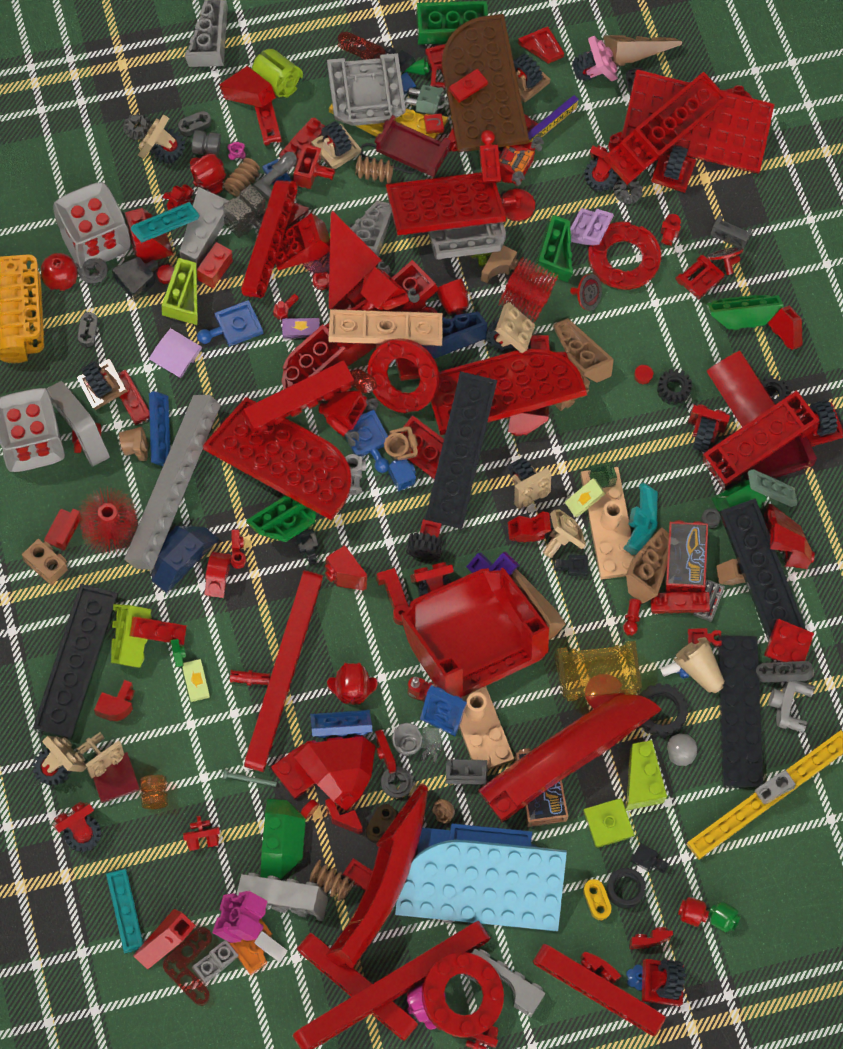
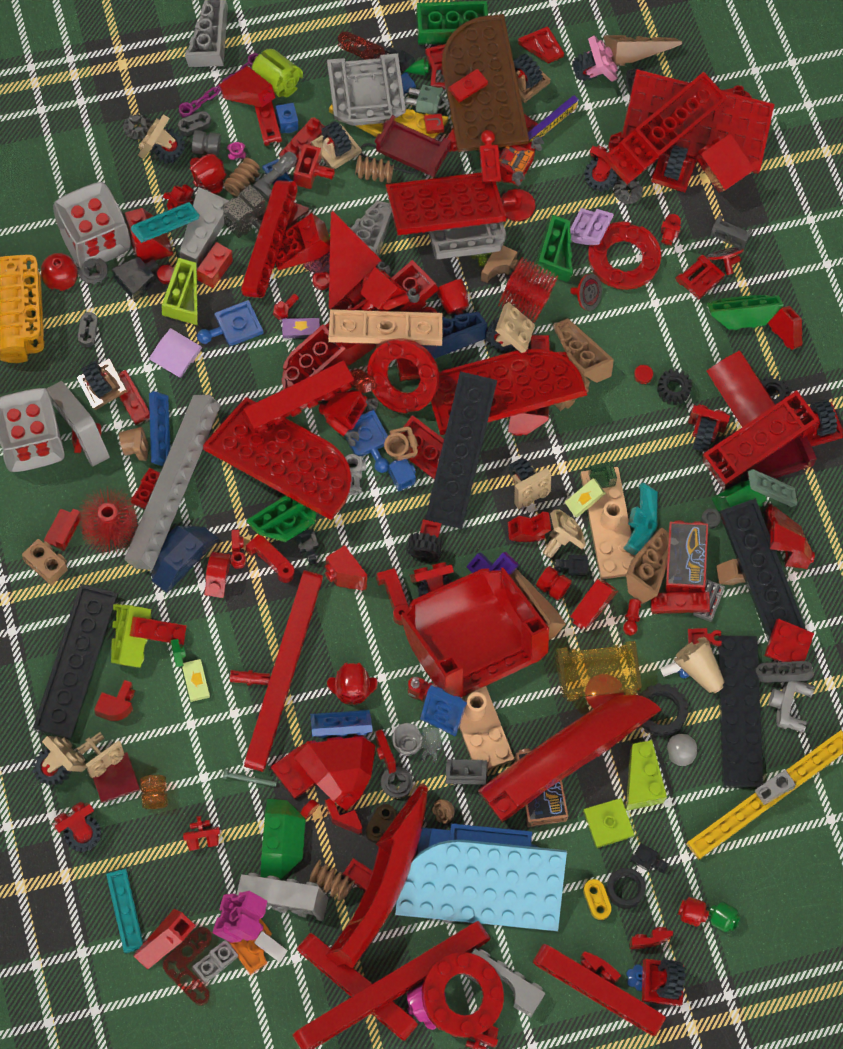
(145, 489): none -> red slope
(188, 106): none -> magenta piece
(272, 557): none -> red leg
(287, 118): none -> blue brick
(553, 583): none -> red wheel
(593, 603): none -> red slope
(725, 162): none -> red container

